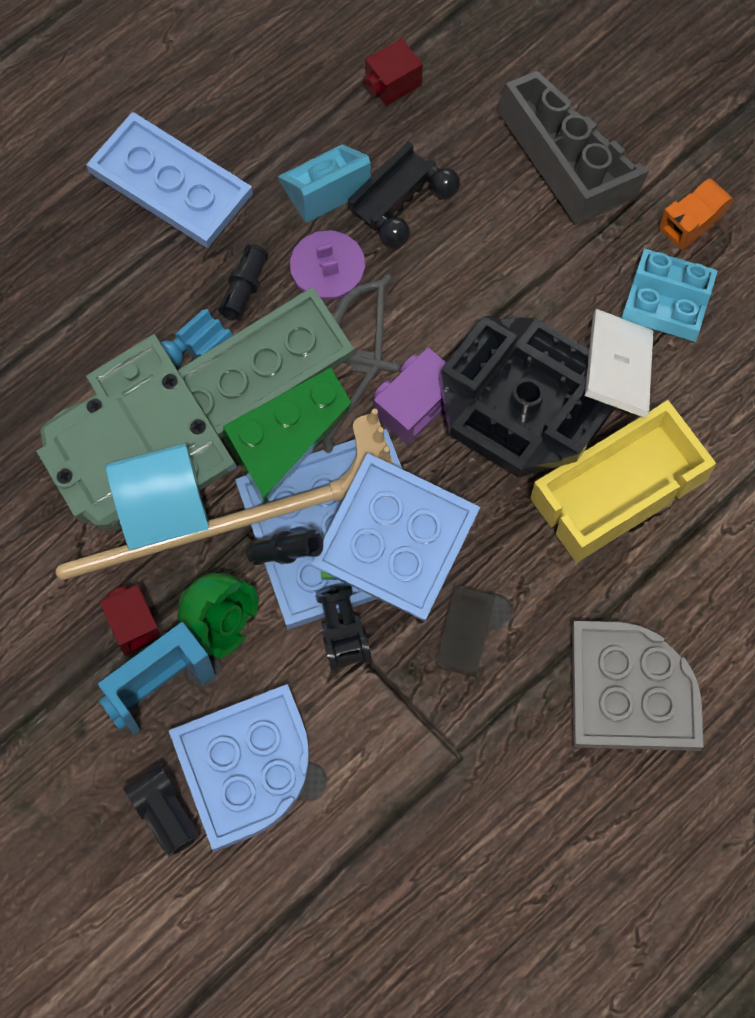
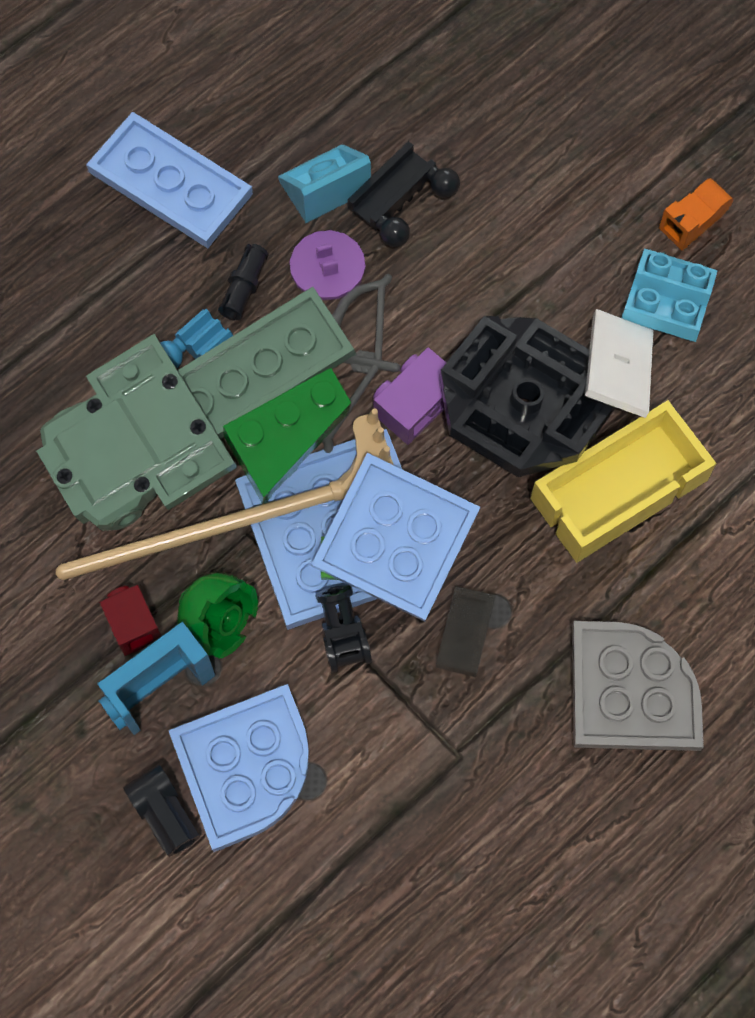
(157, 496): medium azure slope -> none
(284, 547): black pin -> none
(393, 72): dark red brick -> none
(568, 150): dark grey wedge -> none

